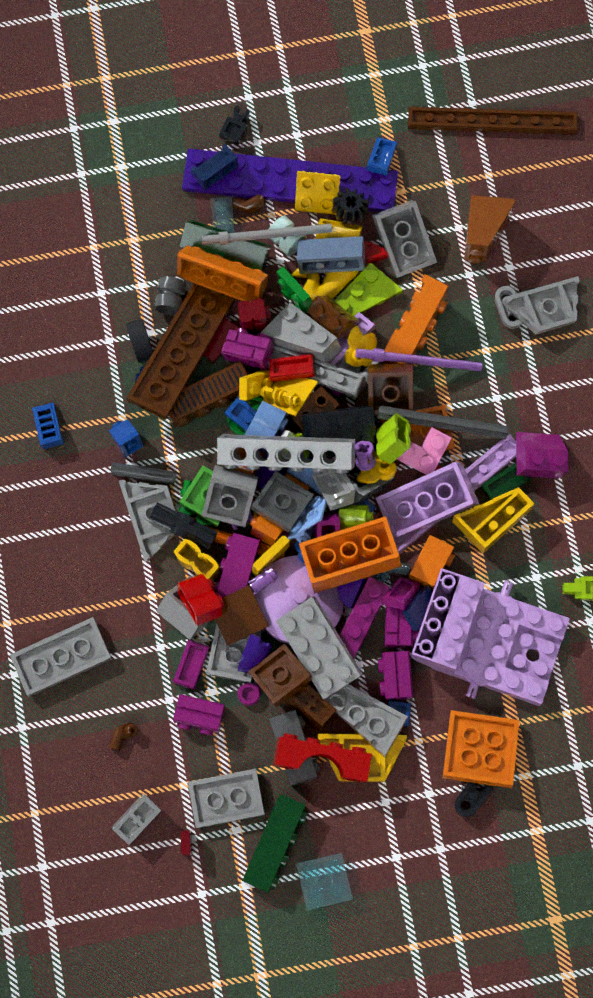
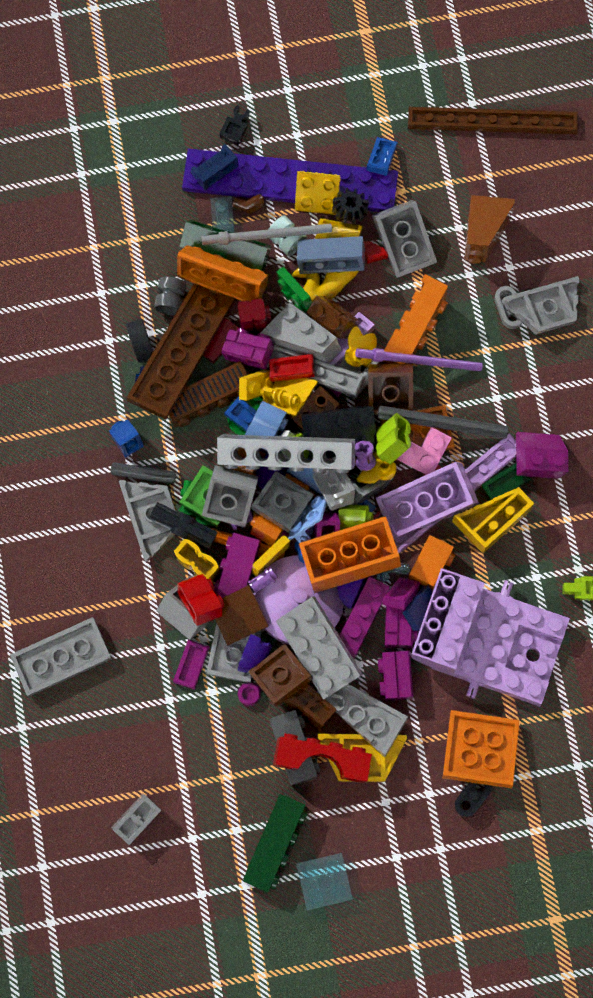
(50, 441): blue slope -> none
(121, 733): reddish brown arm -> none
(186, 843): dark red tile -> none
(198, 714): magenta brick -> none
(226, 798): light grey plate -> none
(367, 290): lime wing -> none
(402, 707): blue tile -> none

